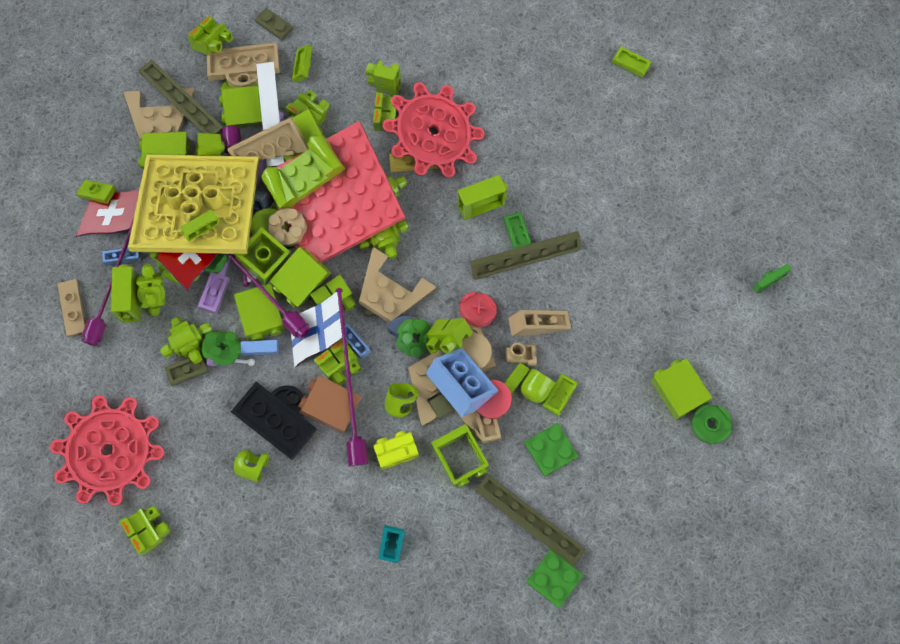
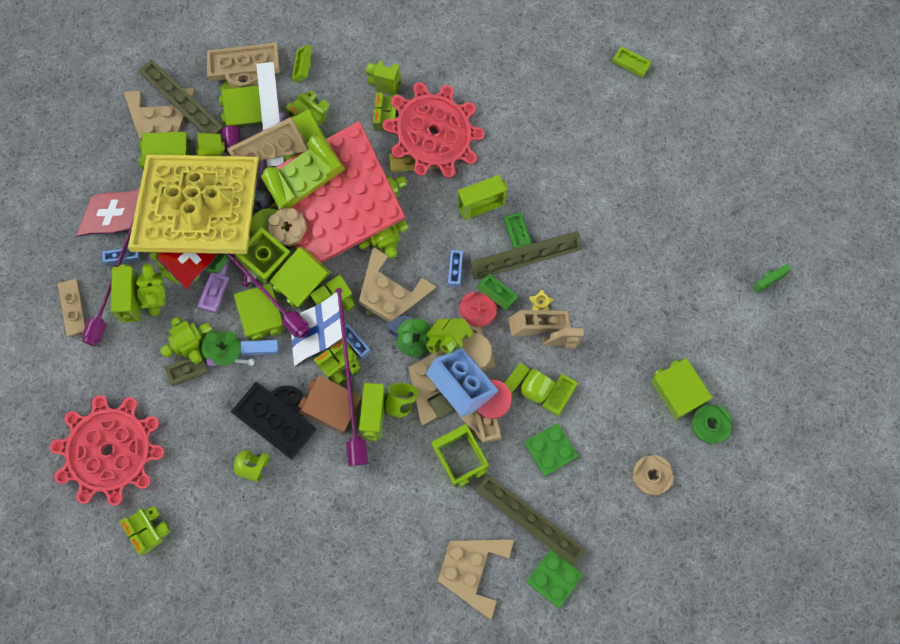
(96, 191): lime plate -> none
(199, 225): lime piece -> none
(209, 36): lime hips -> none
(273, 24): olive plate -> none
(372, 411): none -> lime brick
(391, 543): teal slope -> none
(395, 450): neon yellow brick -> none
(455, 268): none -> light blue piece
(464, 568): none -> tan wing
(497, 292): none -> bright green plate
(520, 353): tan plate -> none
(543, 297): none -> light yellow plate
(565, 337): none -> tan wing
(641, 477): none -> tan plate

